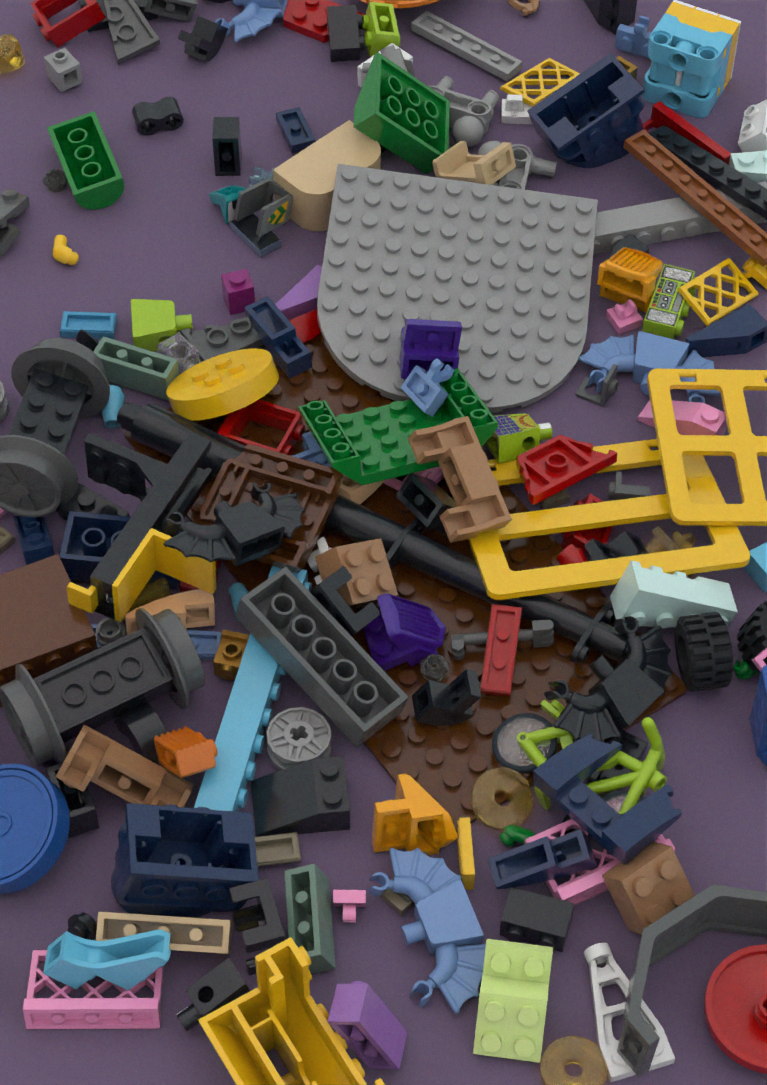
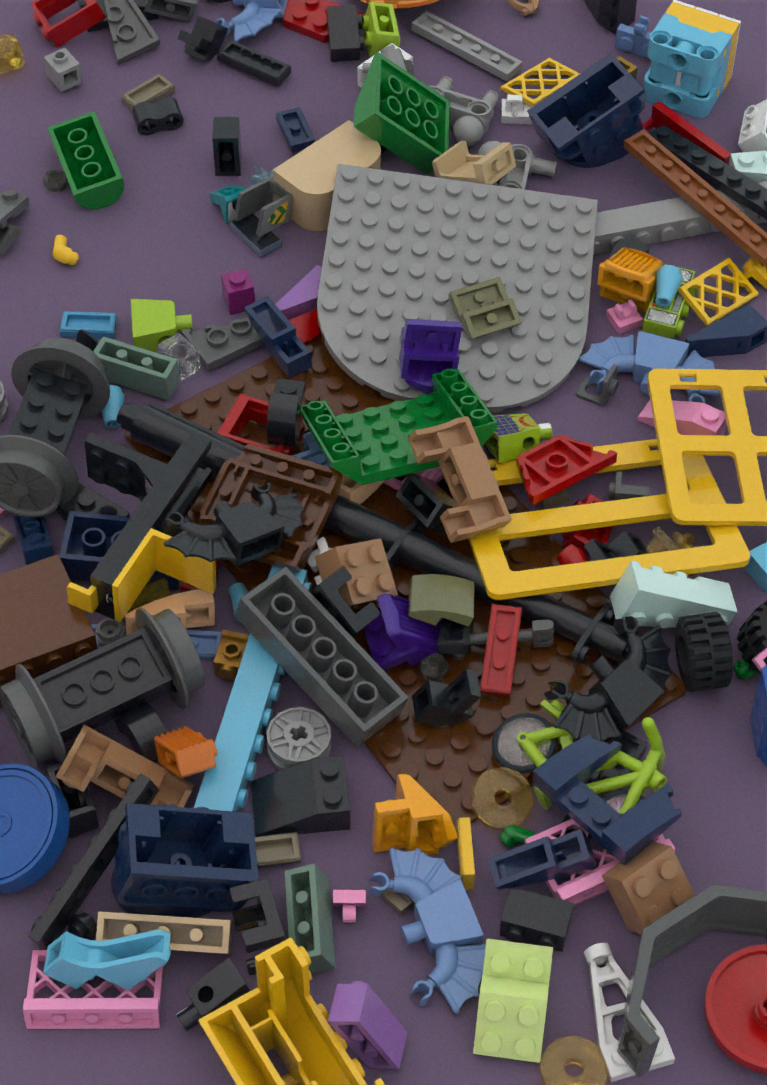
(90, 868): none -> black plate
(149, 91): none -> dark tan tile
(223, 384): yellow brick -> none
(254, 63): none -> black plate
(284, 412): none -> black brick
(424, 386): medium blue plate -> none
(441, 596): none -> olive slope
(454, 637): none -> black plate
(484, 308): none -> olive slope
(667, 283): none -> medium azure cone

